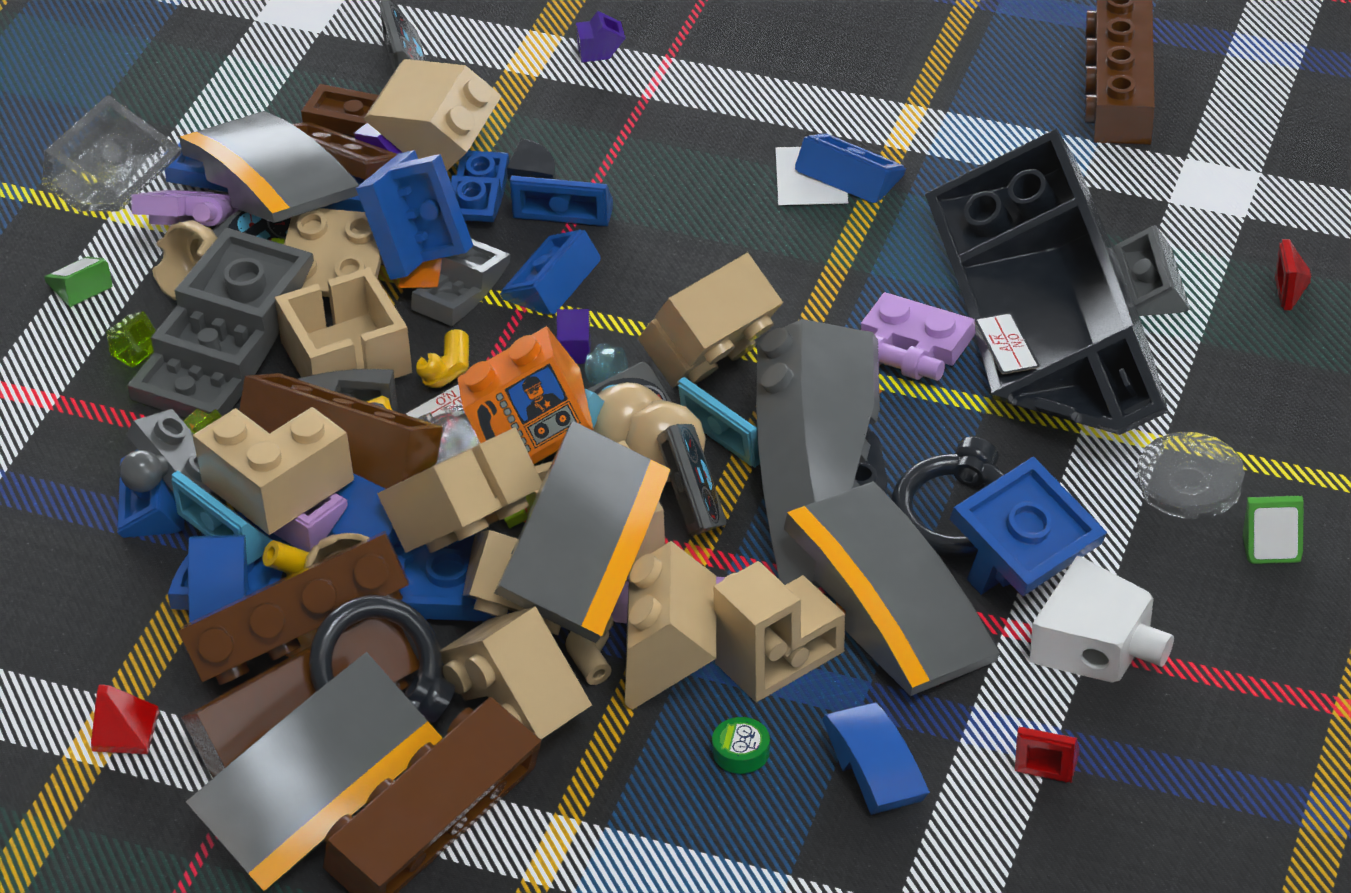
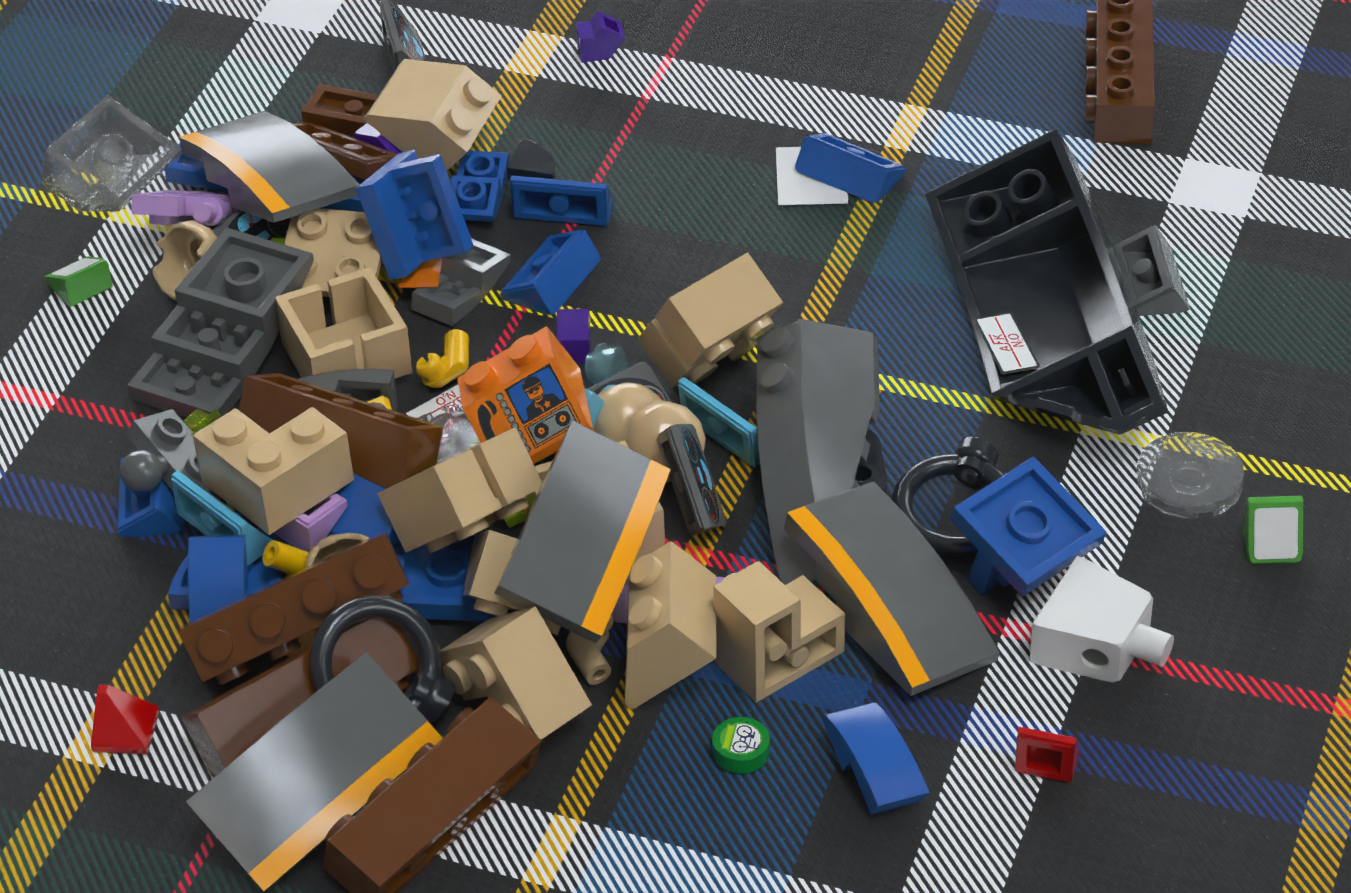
(131, 339): clear neon green piece -> none
(917, 336): lavender plate -> none
(1291, 275): red slope -> none

